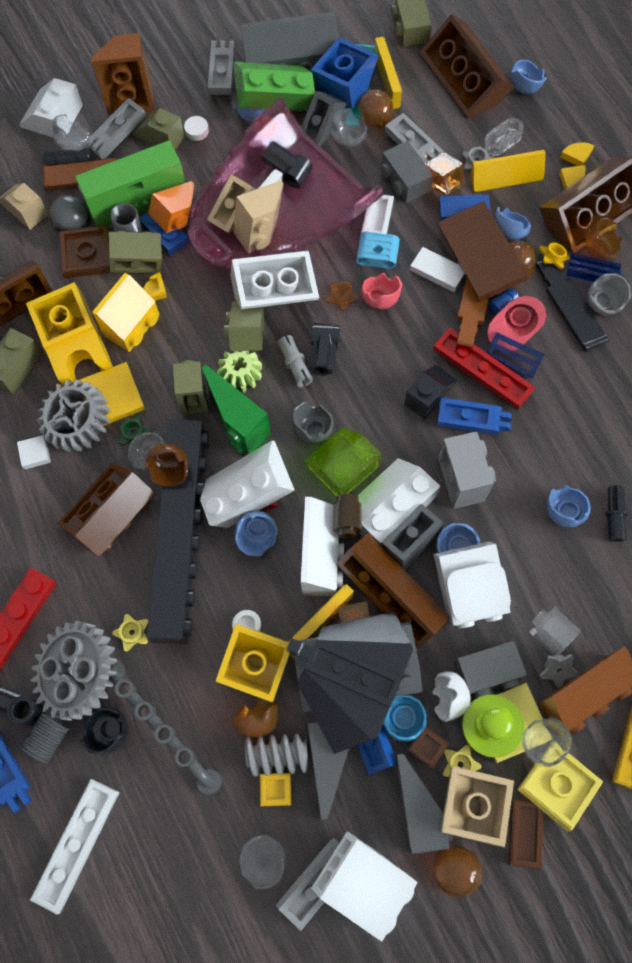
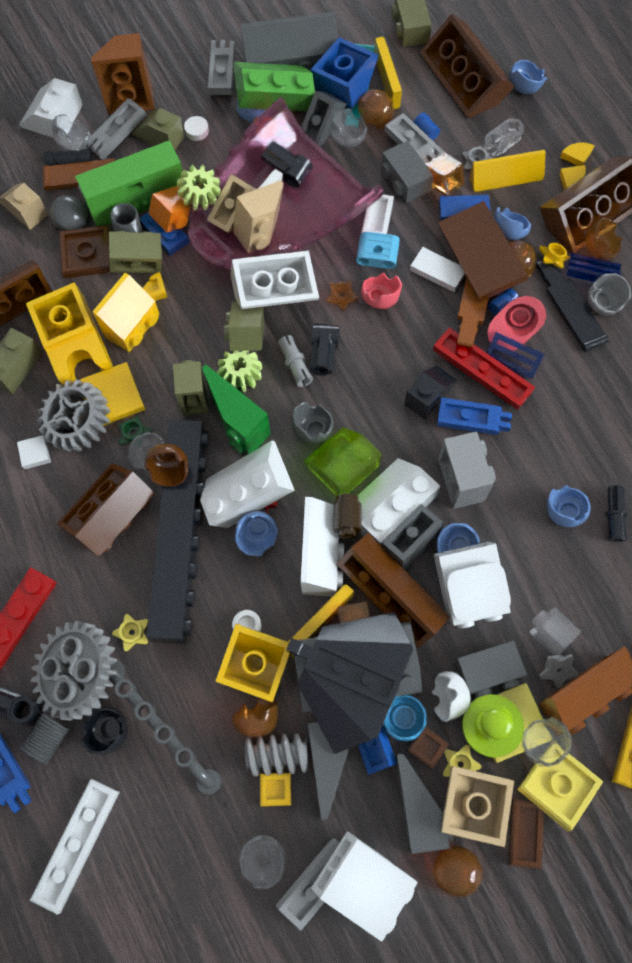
(198, 187): none -> yellowish green gear
(427, 125): none -> blue piece

